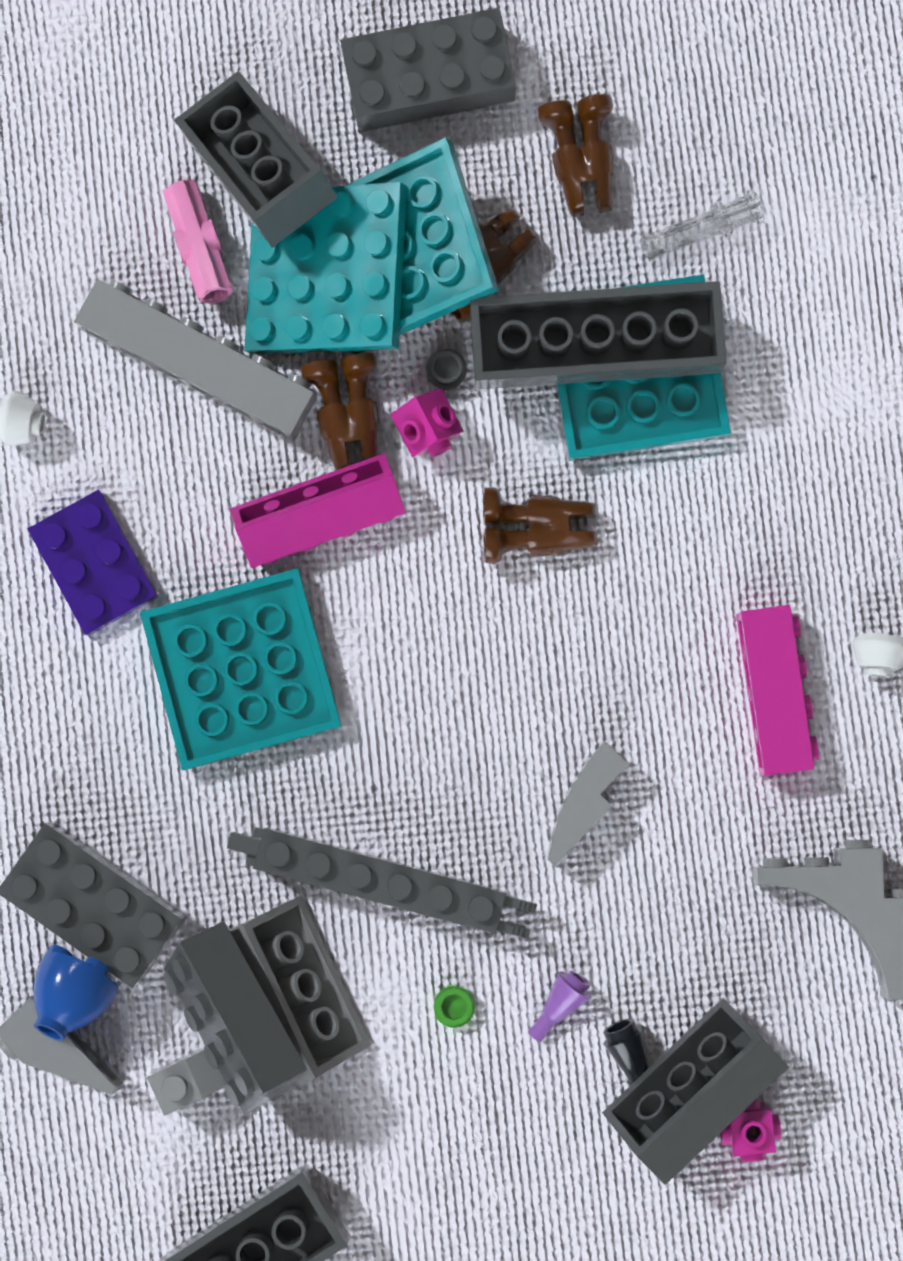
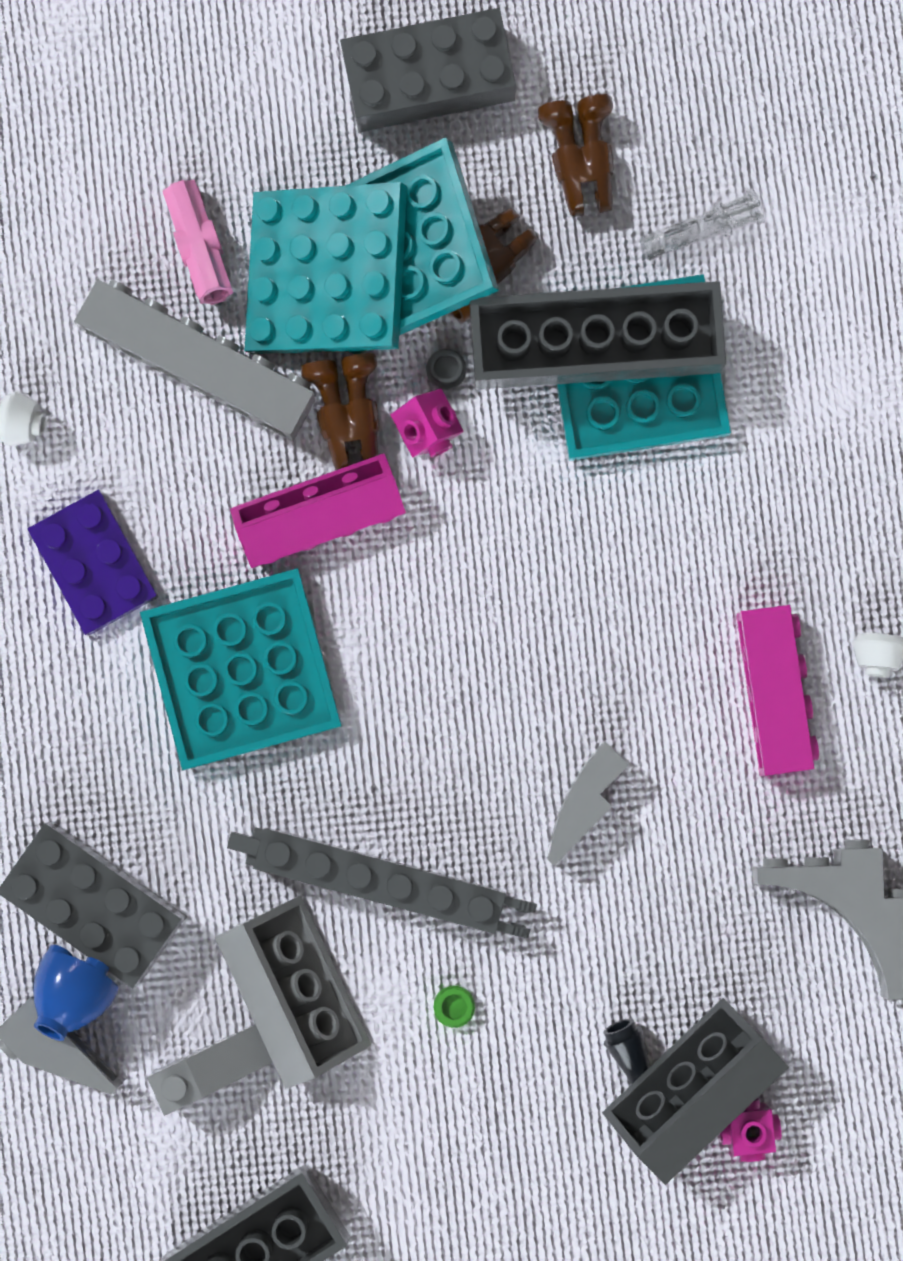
(233, 1018): dark grey brick -> none
(256, 158): dark grey brick -> none
(547, 523): reddish brown piece -> none
(565, 997): medium lavender cone -> none

